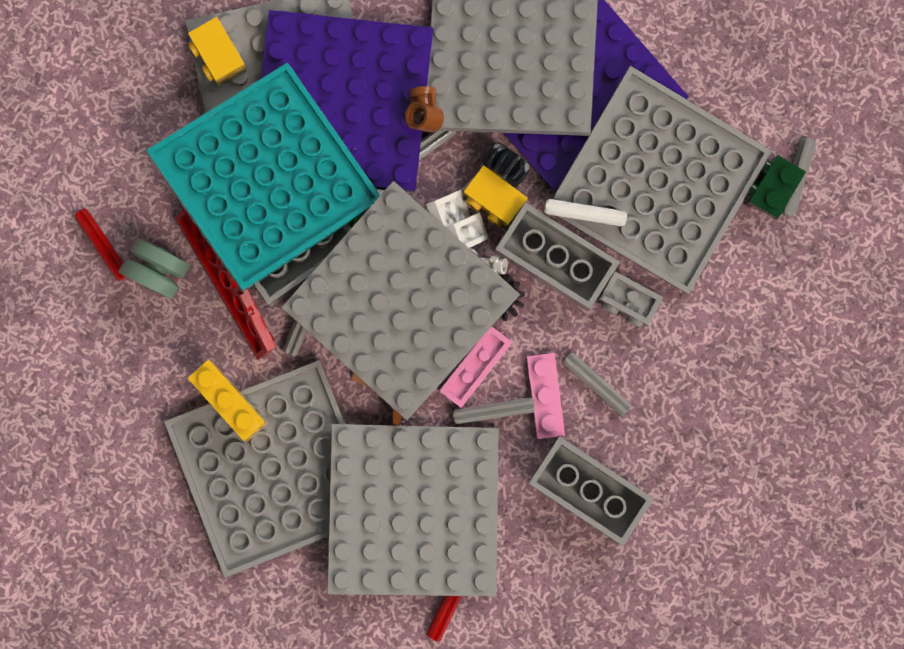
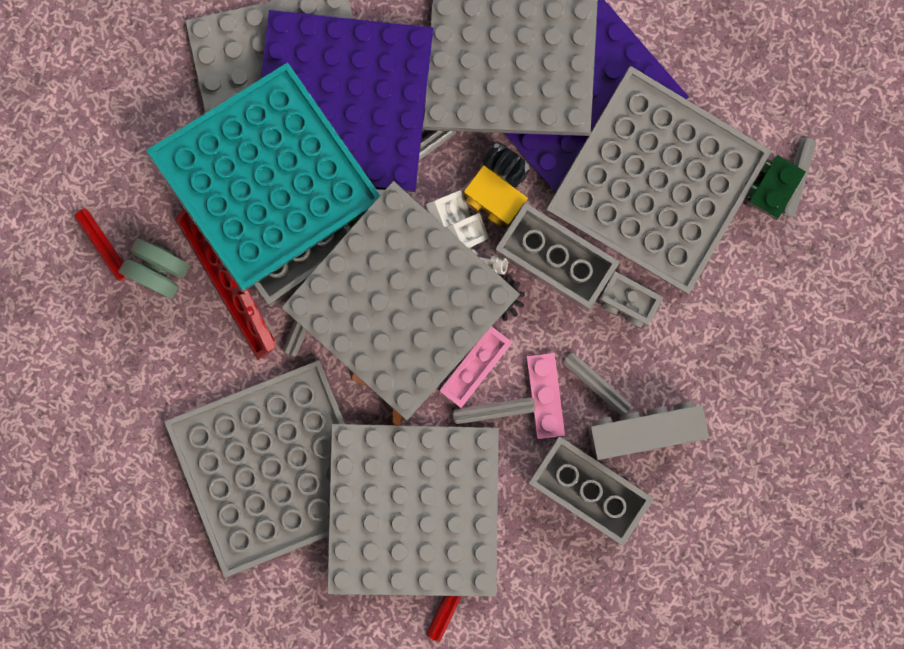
(217, 52): yellow brick -> none
(227, 400): yellow brick -> none
(423, 112): dark orange piece -> none
(585, 212): white axle -> none
(648, 432): none -> light grey brick

